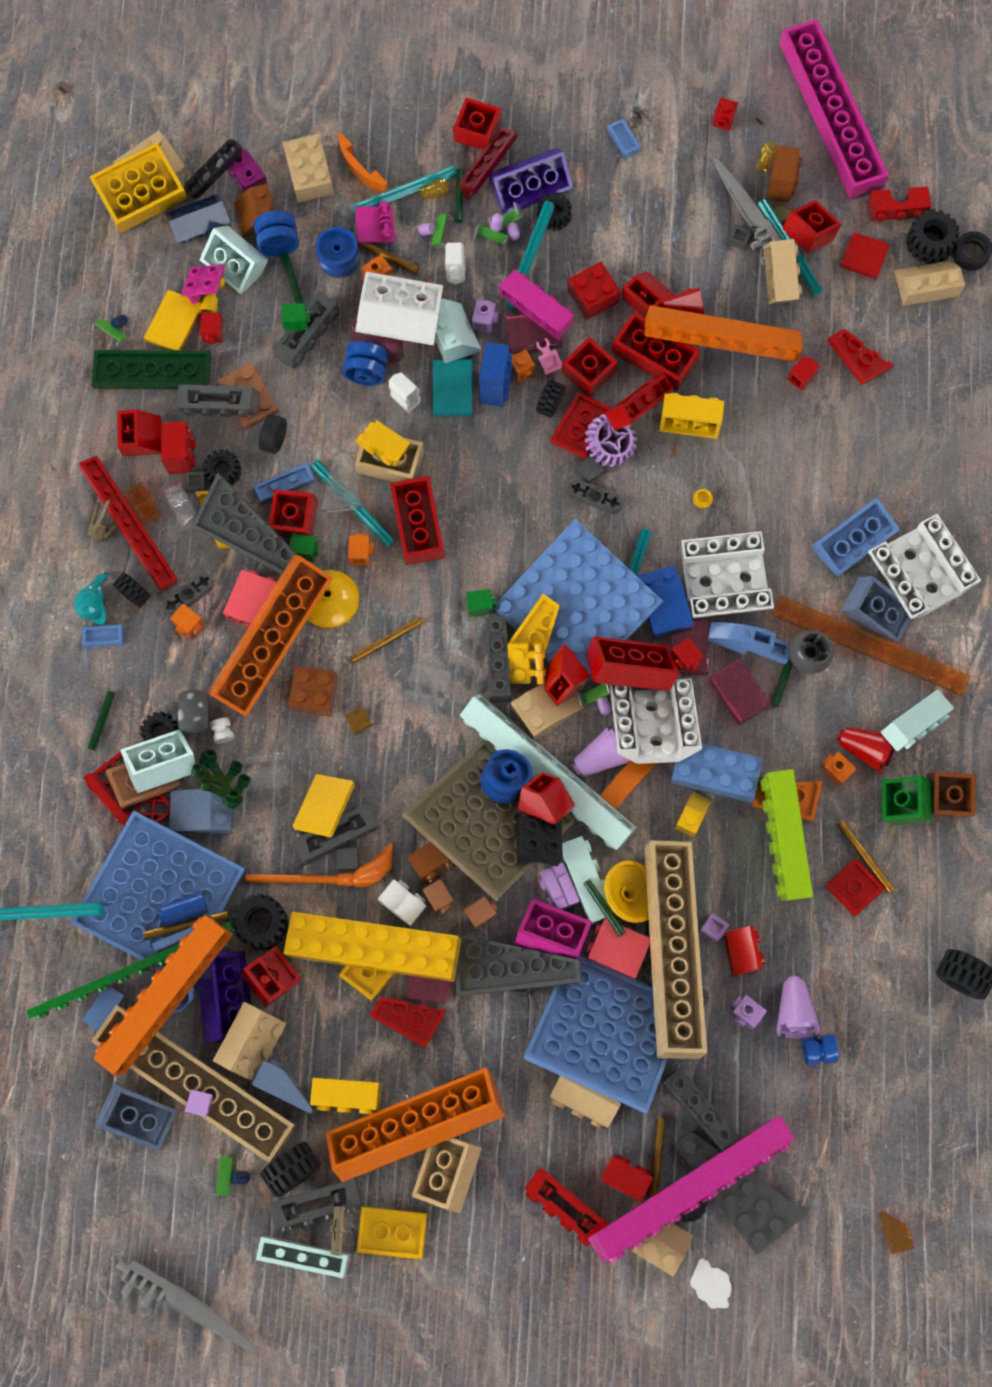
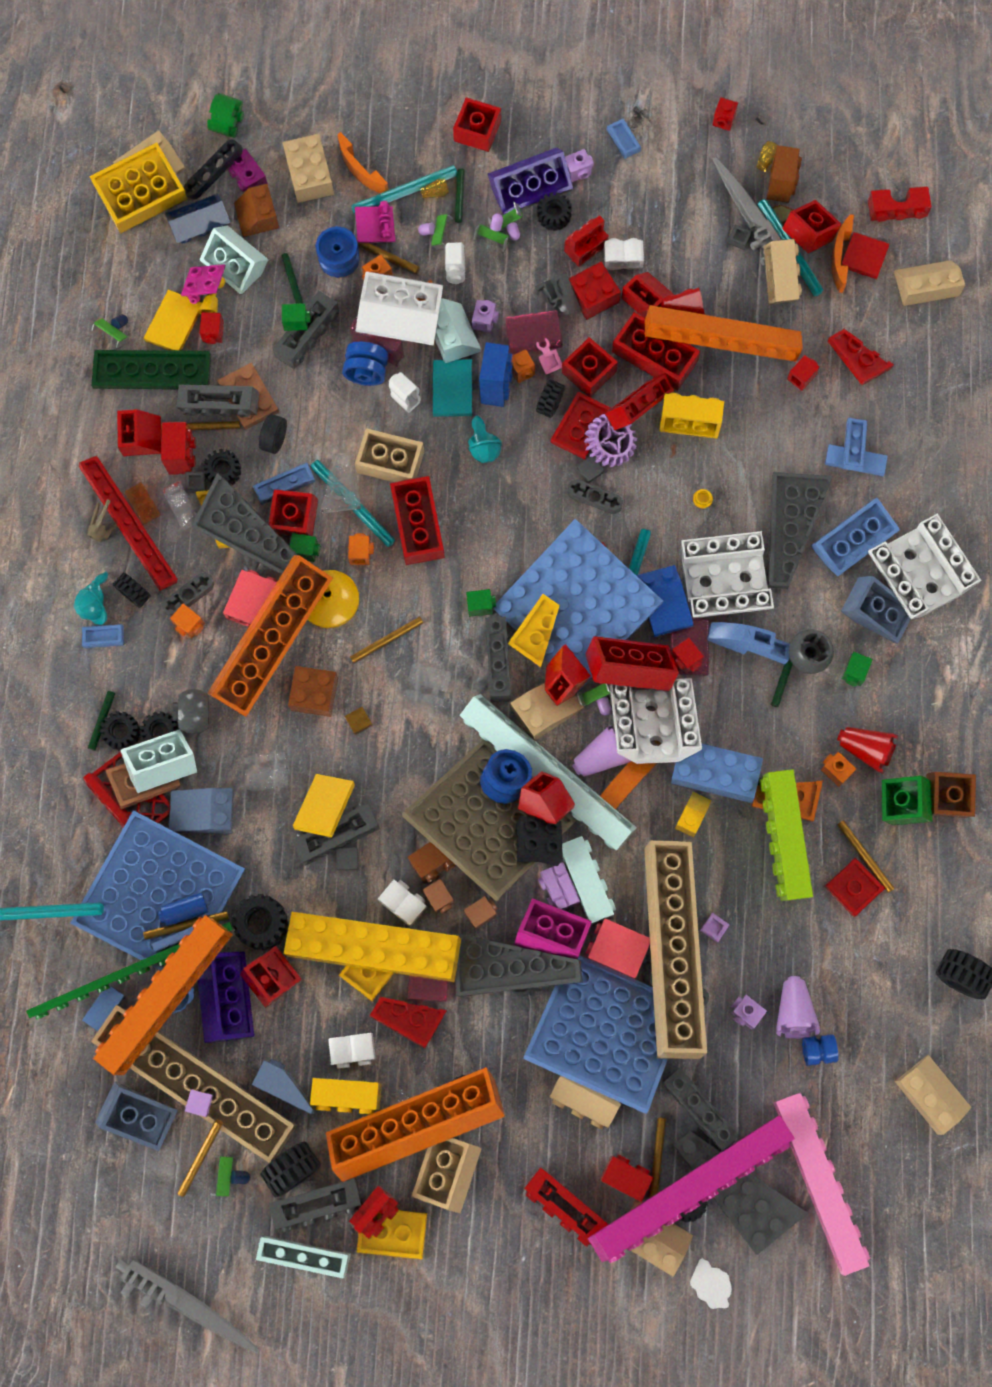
(111, 722): none -> black tyre
(200, 1157): none -> pearl gold bar
(213, 425): none -> pearl gold bar
(221, 730): white wheel -> none
(225, 115): none -> green brick
(231, 797): dark green plant -> none
(249, 1041): tan brick -> none
(276, 233): blue wheel -> none
(339, 1231): dark tan pin -> none
(352, 1049): none -> white brick
(364, 876): orange piece -> none
(378, 1202): none -> red brick
(383, 442): yellow hinge -> none
(483, 445): none -> teal piece
(487, 162): dark red fence -> none
(520, 663): yellow plate -> none
(535, 241): teal axle -> none
(536, 304): dark pink brick -> none
(560, 295): none -> dark grey slope
(579, 165): none -> lavender brick
(591, 232): none -> red brick
(604, 908): dark green bar -> none
(623, 254): none -> white brick
(627, 879): yellow dish -> none
(739, 691): clear pink piece -> none
(743, 951): red slope -> none
(794, 509): none -> dark grey wing
(821, 1185): none -> bright pink brick
(833, 109): dark pink brick -> none
(839, 271): none -> orange slope
(855, 444): none -> medium blue tile
(856, 669): none -> green brick
(872, 646): clear orange plate -> none
(873, 463): none -> medium blue tile
(896, 1234): clear orange tile -> none
(917, 720): light aqua brick -> none
(933, 1095): none -> tan slope
(936, 223): black tyre -> none
(979, 239): black tyre -> none

